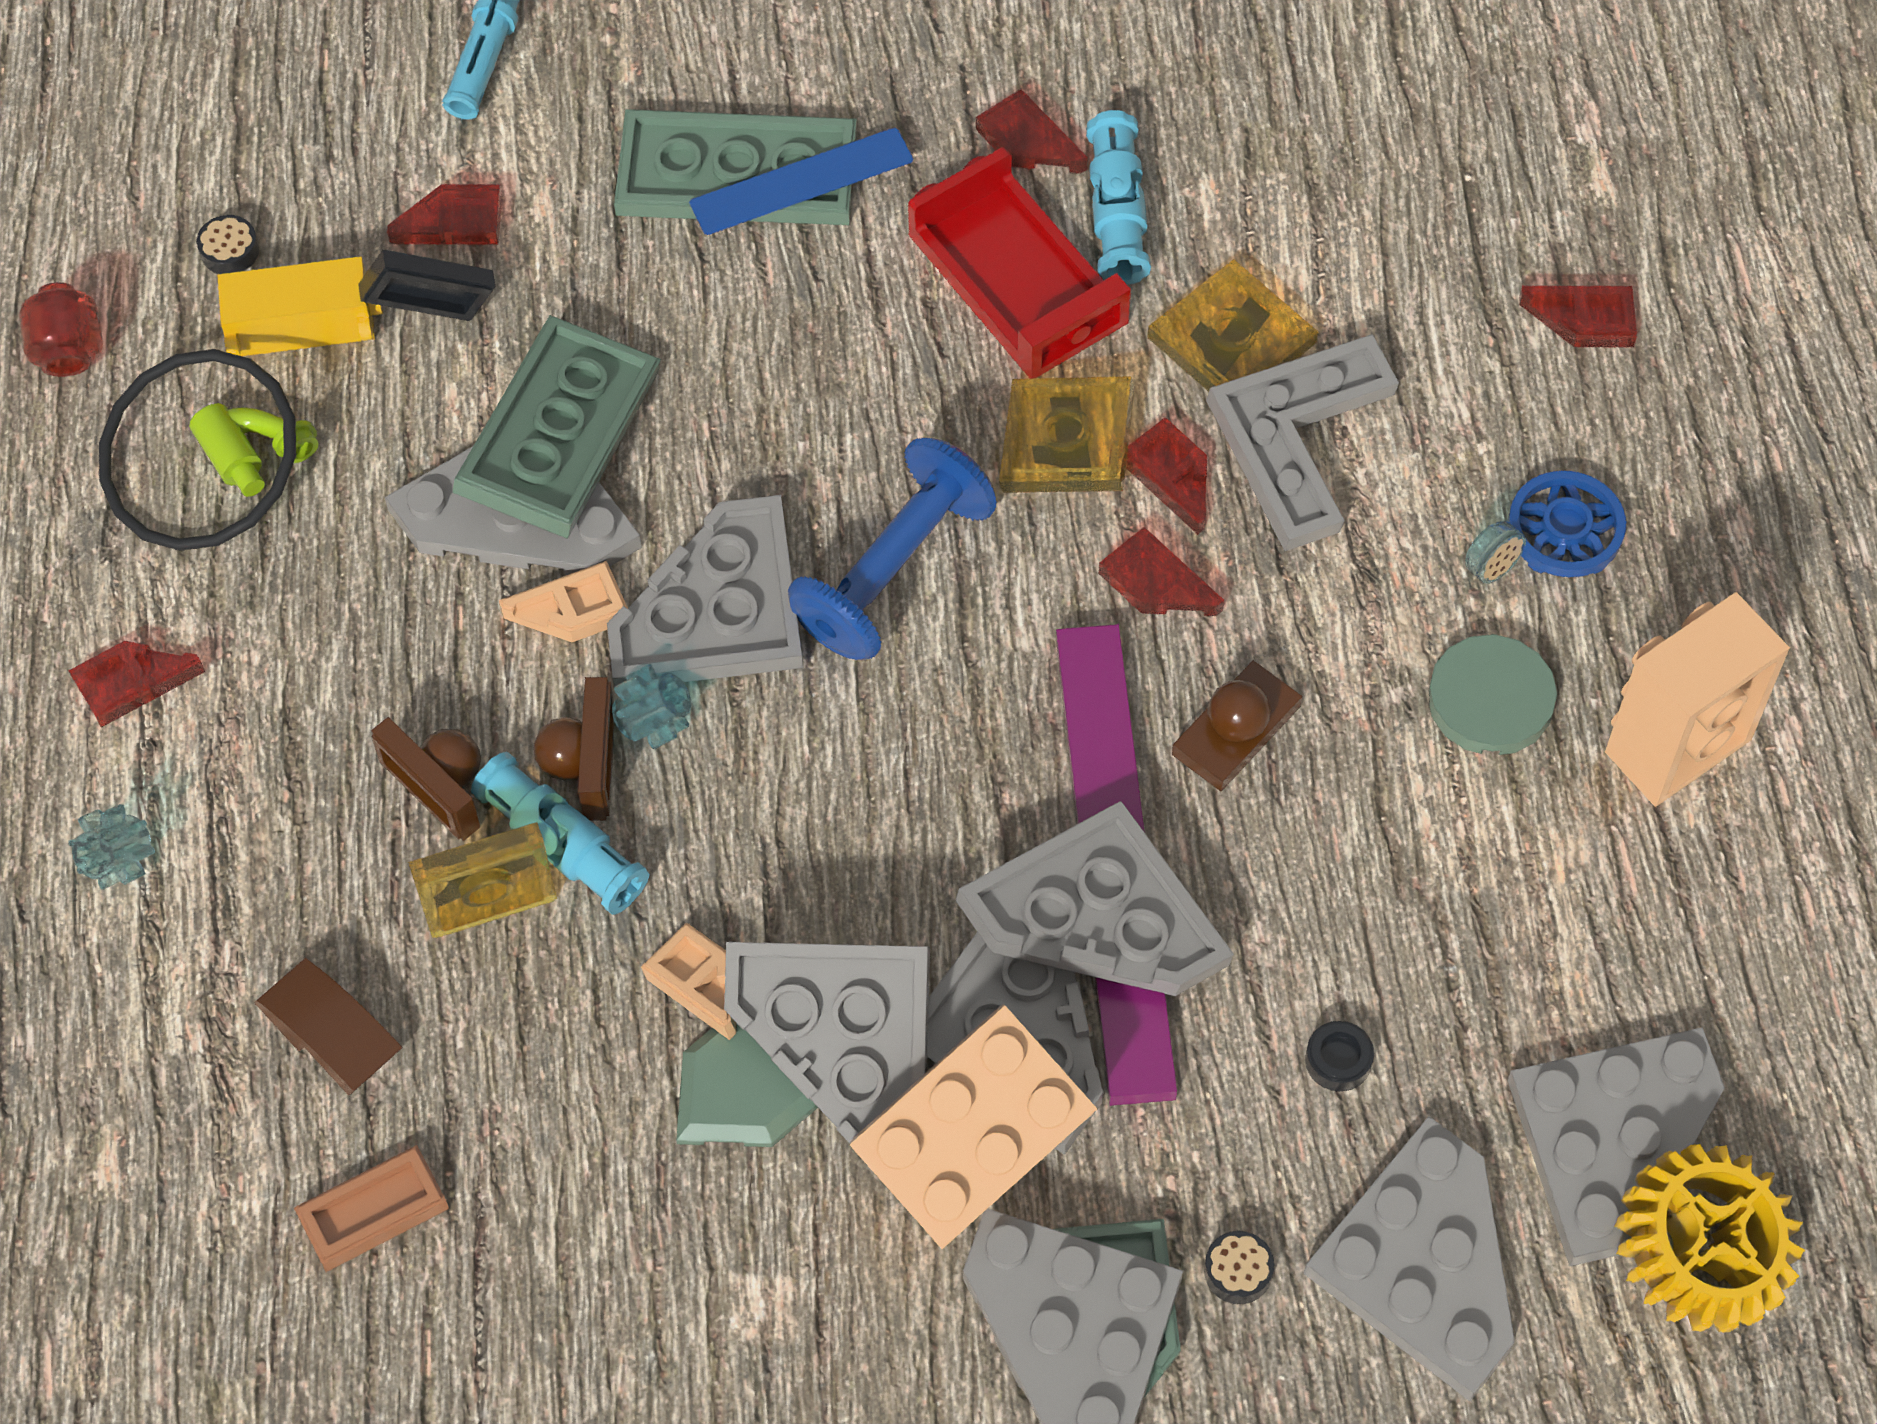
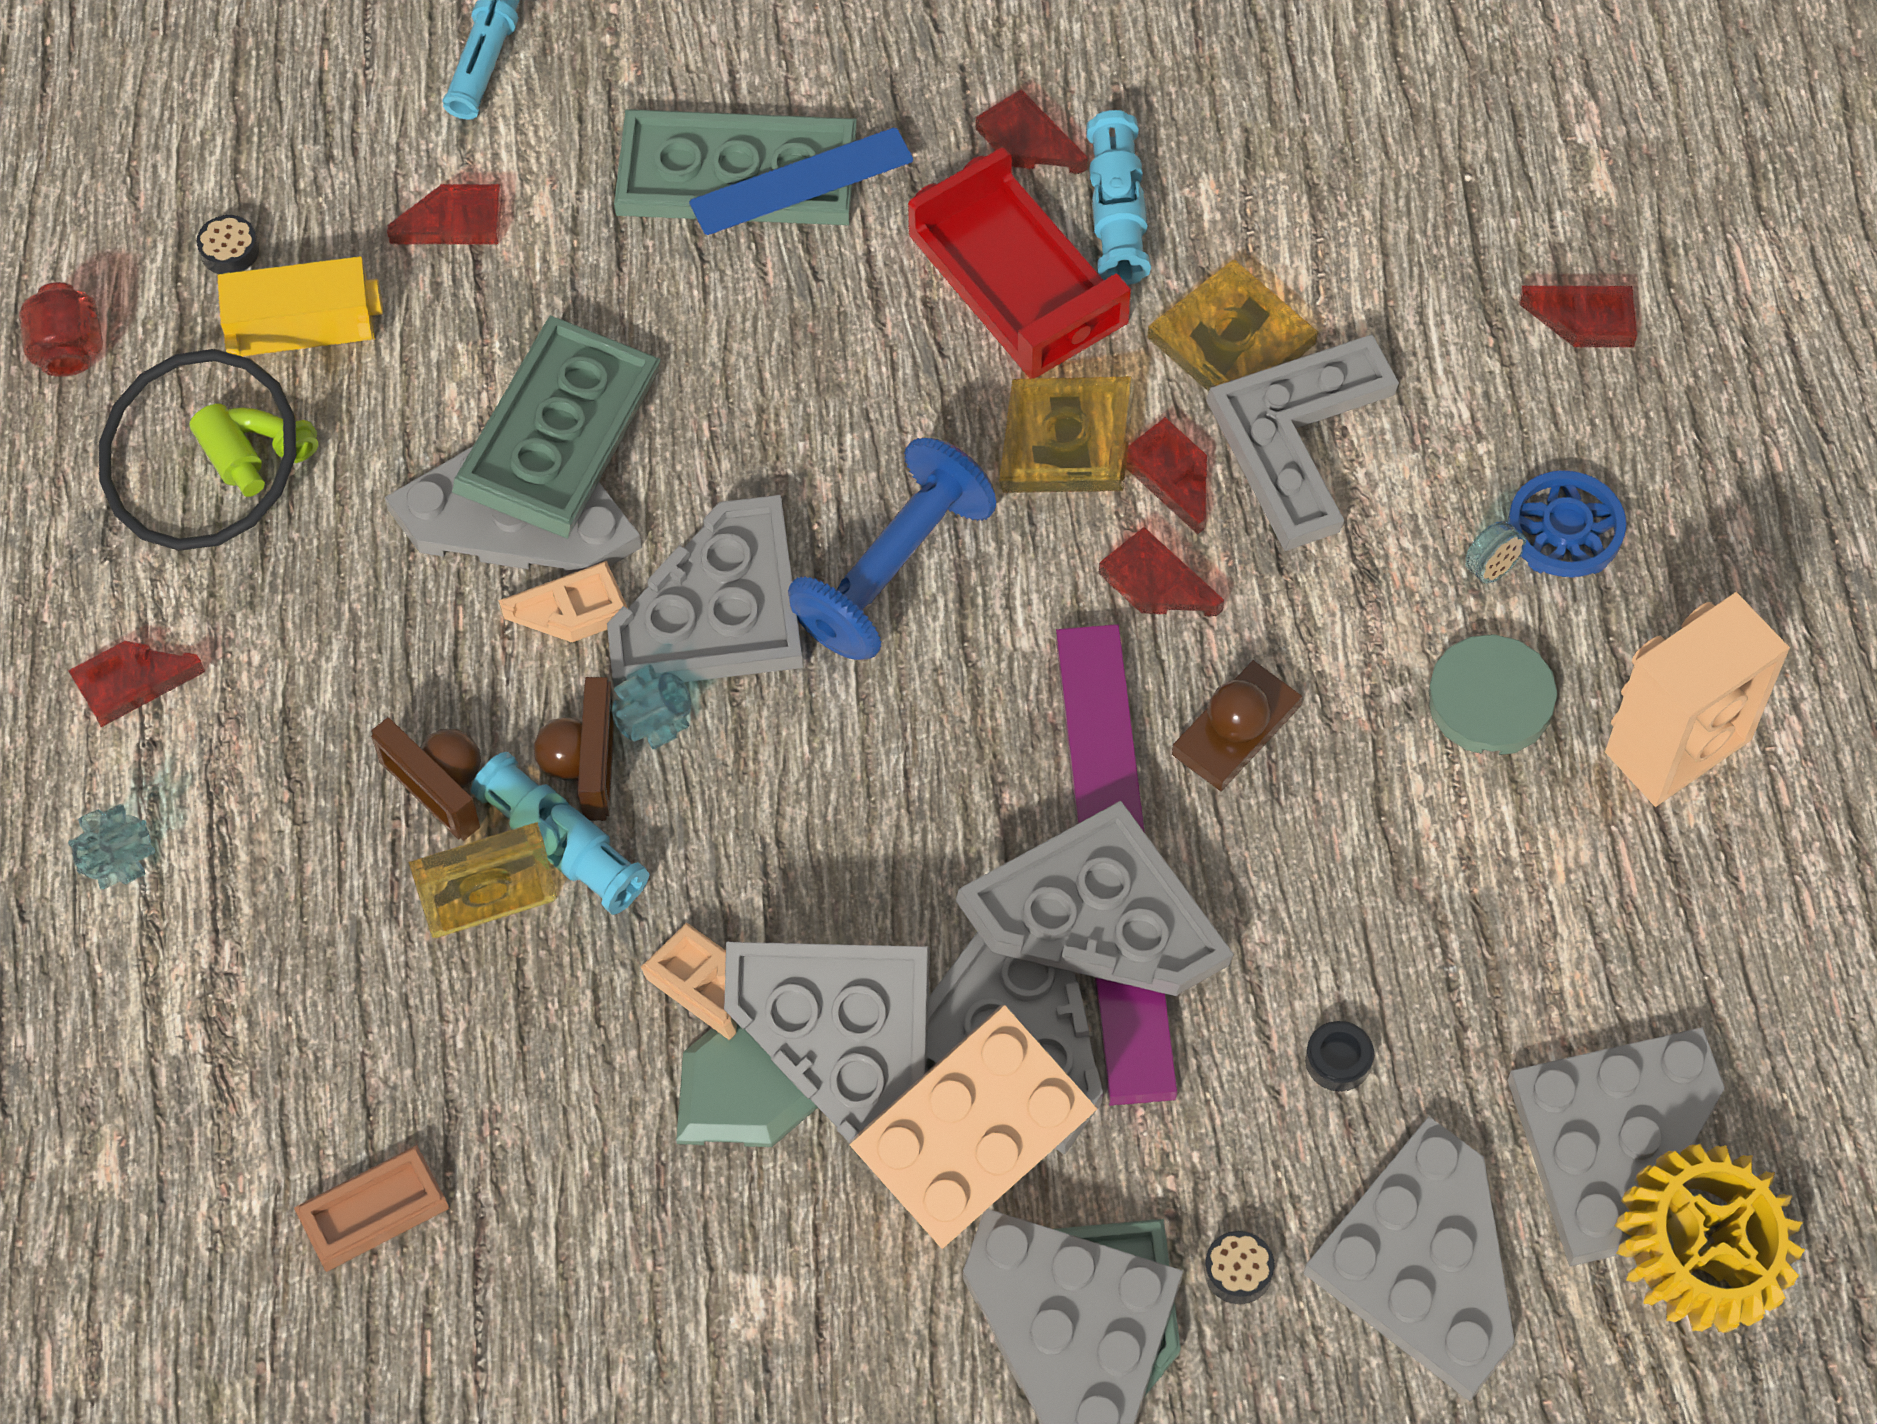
(329, 1025): reddish brown slope -> none
(426, 285): black tile -> none

